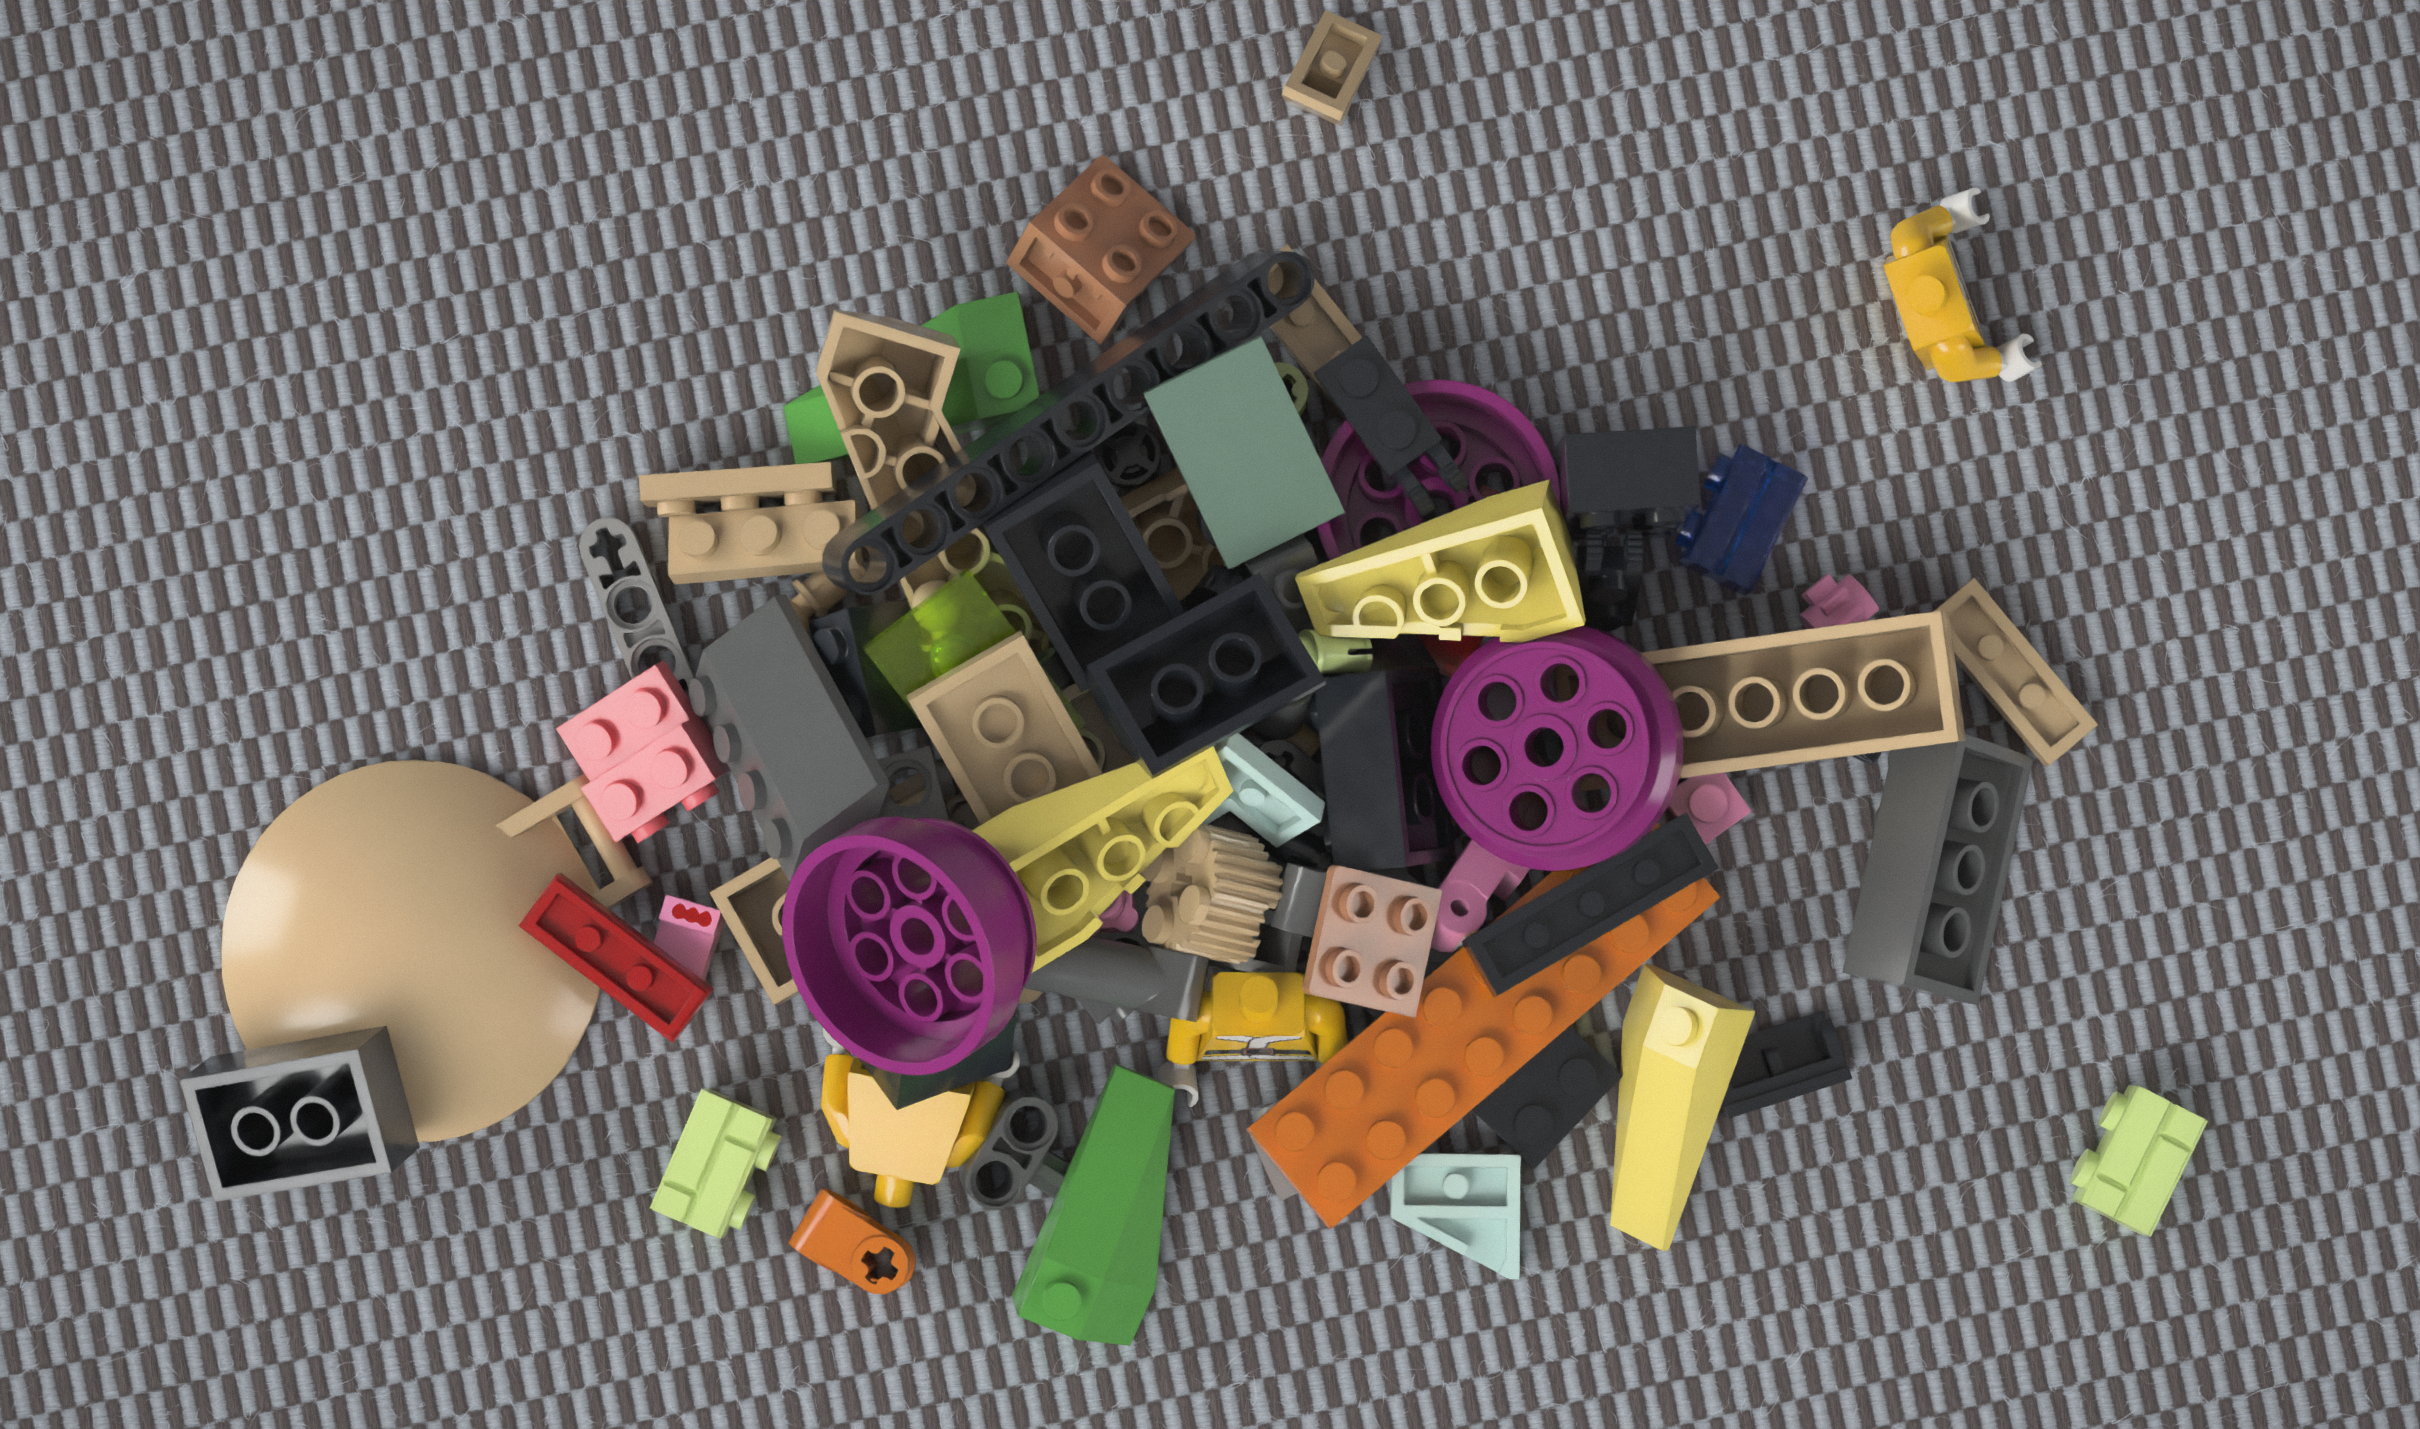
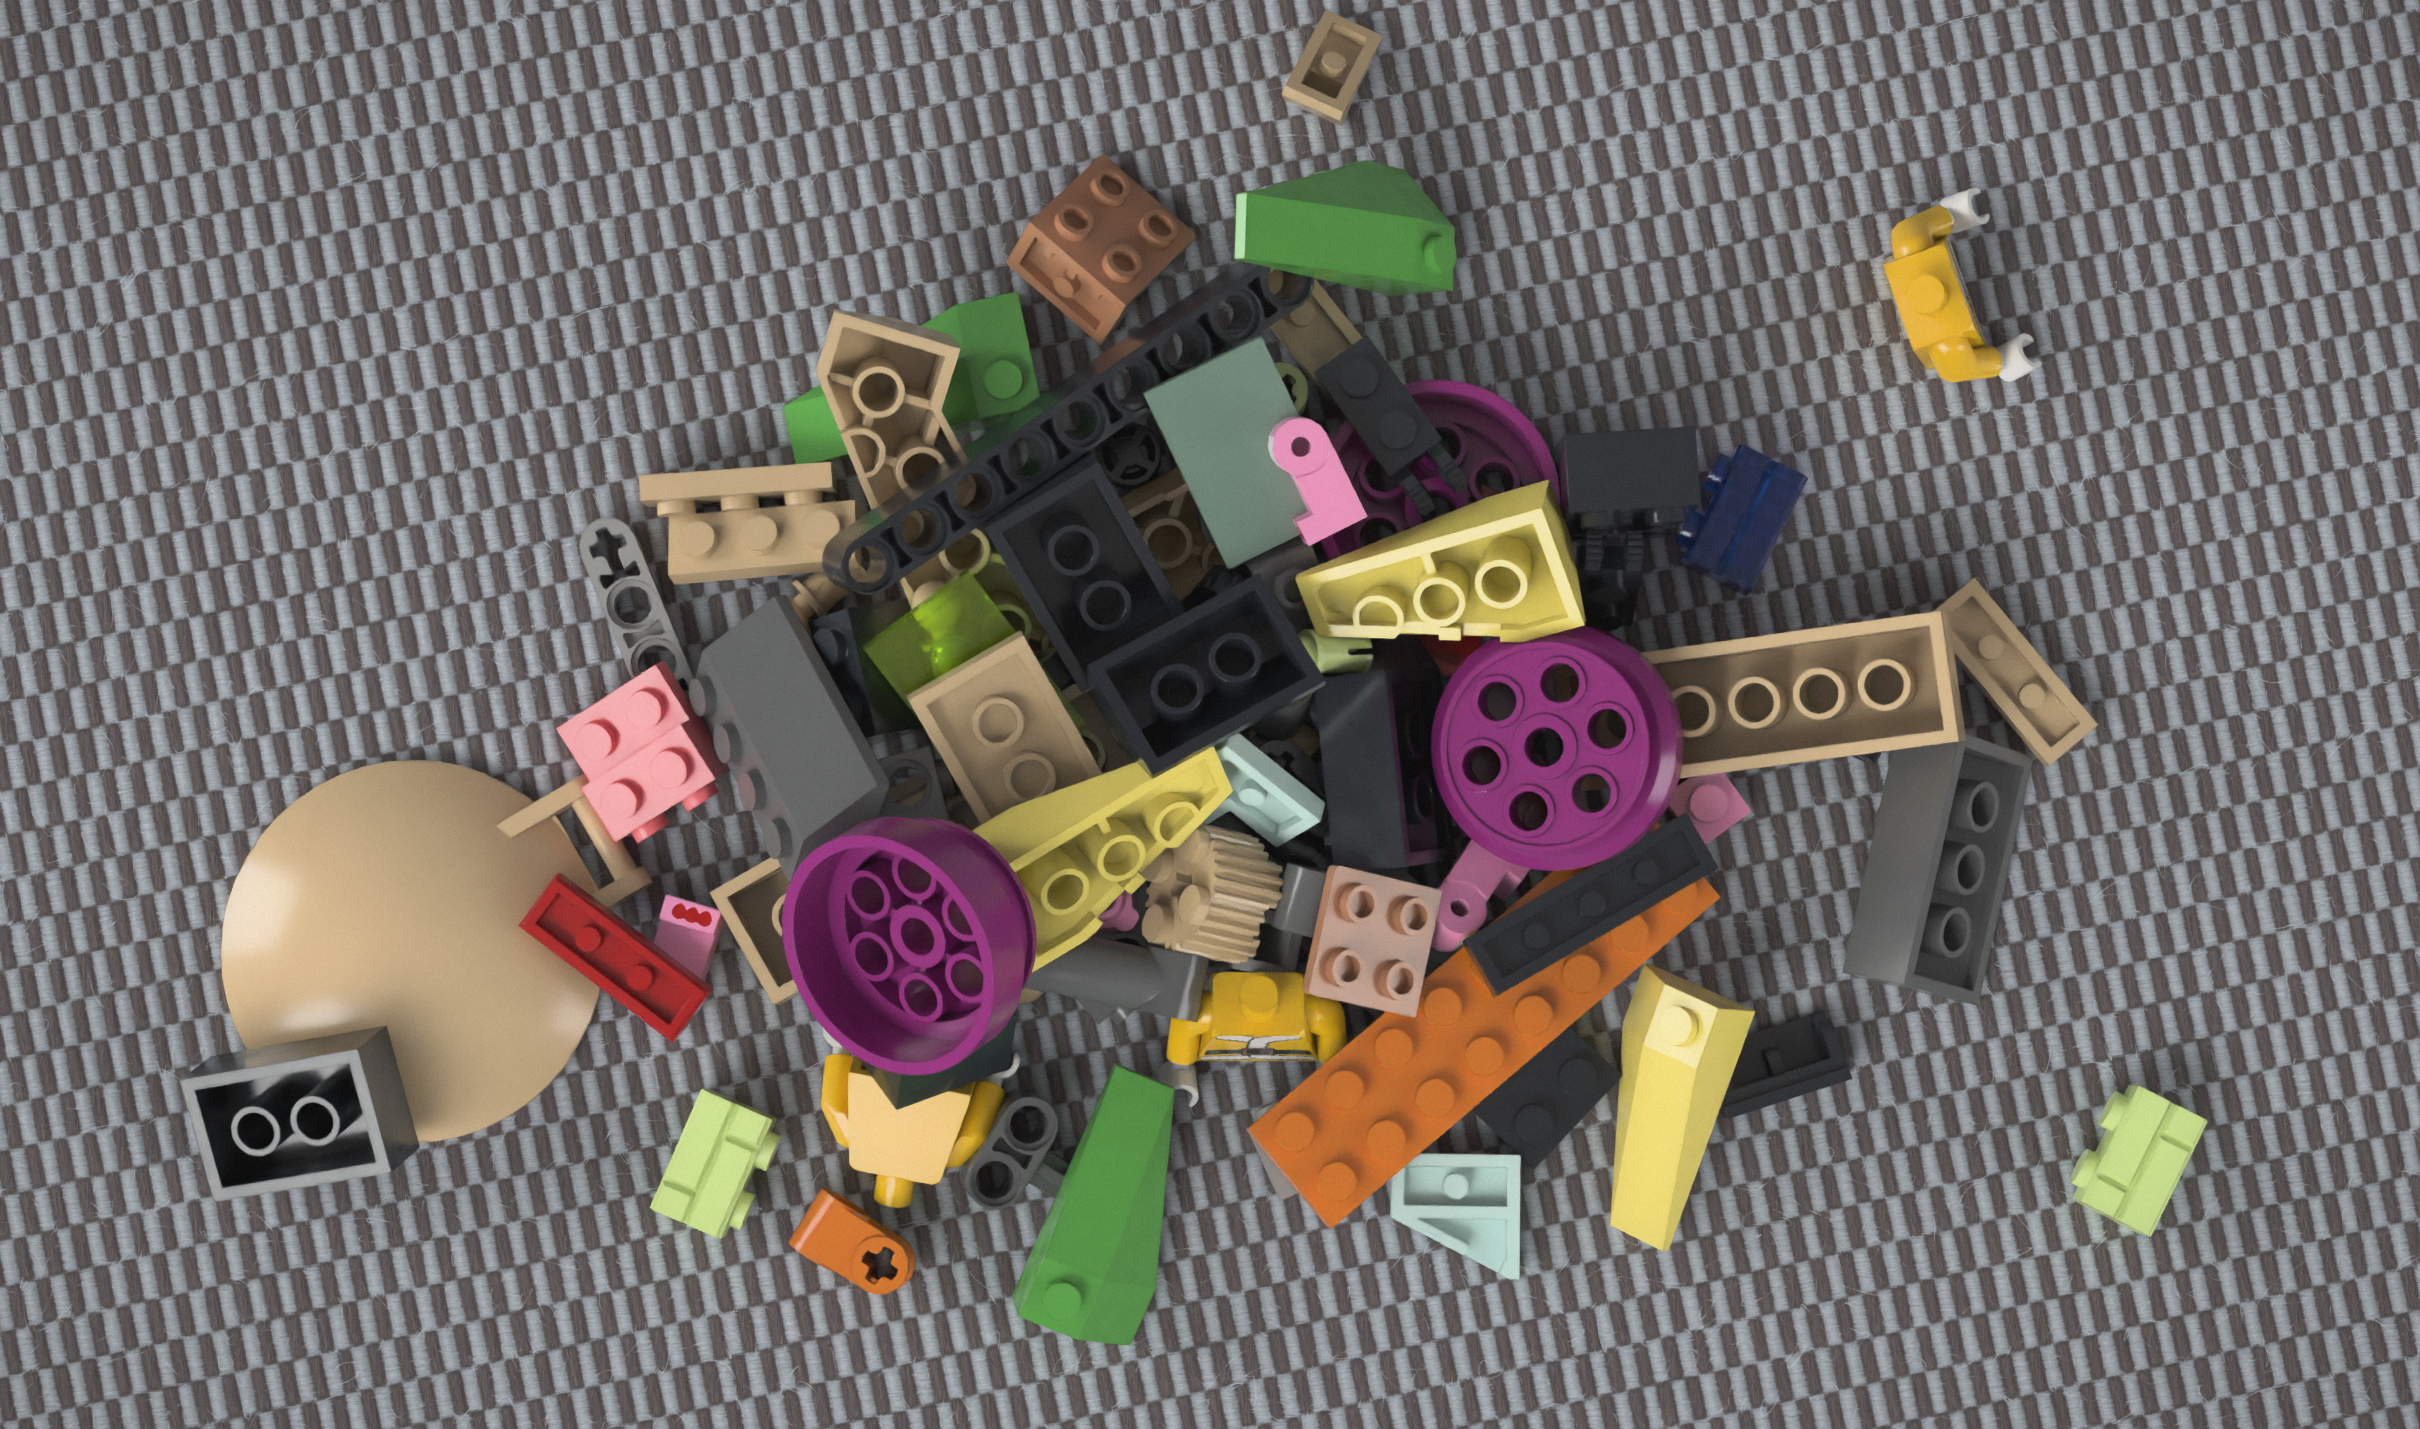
(1319, 476): none -> bright pink leg
(1351, 228): none -> bright green wedge
(1837, 603): bright pink gear -> none

